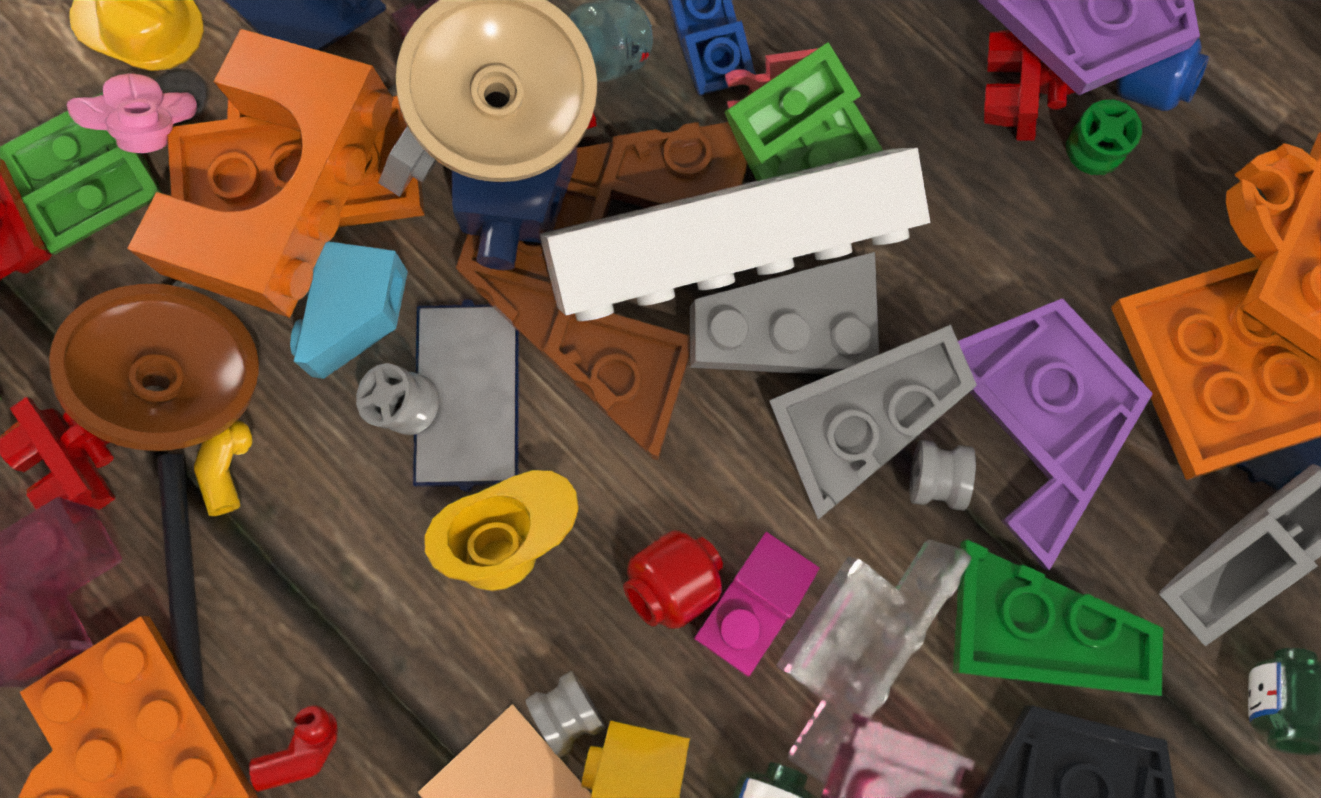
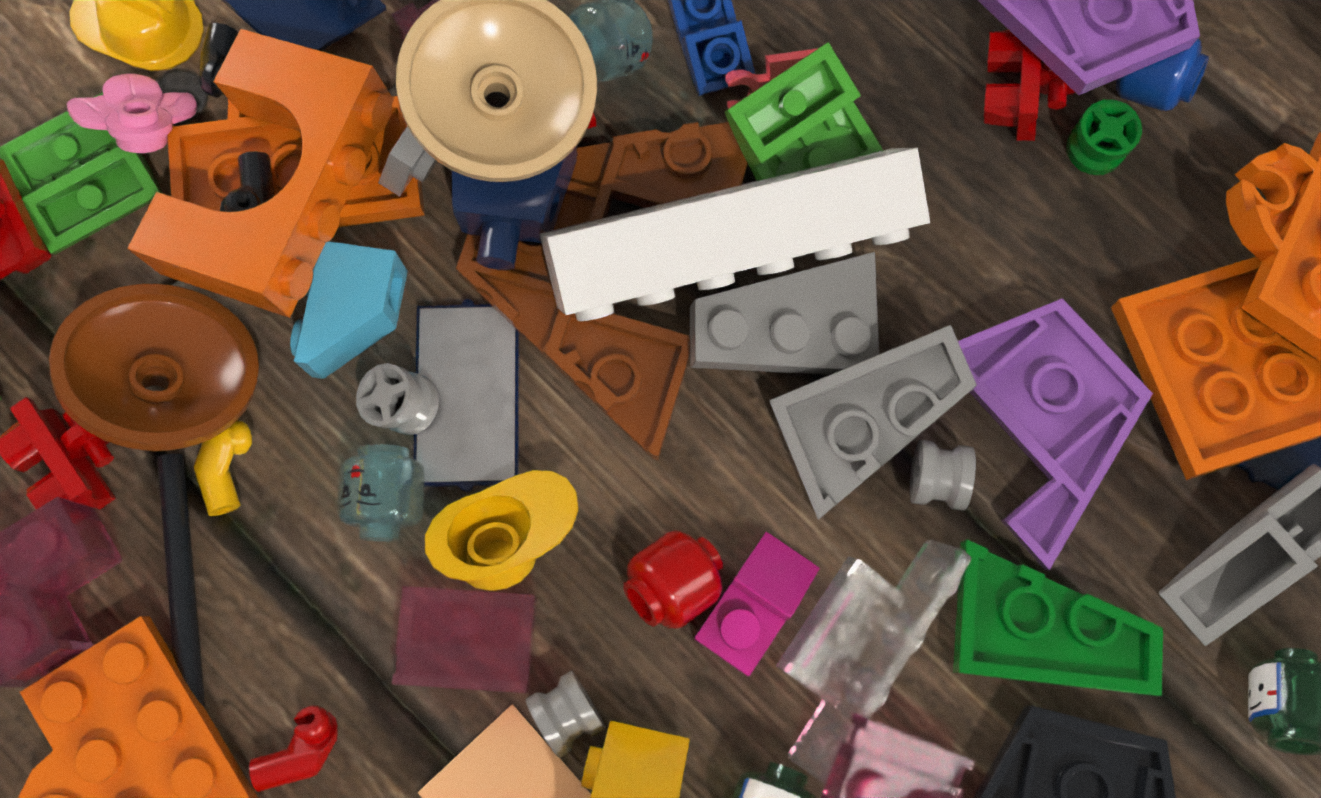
(214, 51): none -> black arm
(255, 183): none -> black arm
(381, 492): none -> clear light blue head
(465, 639): none -> clear pink plate

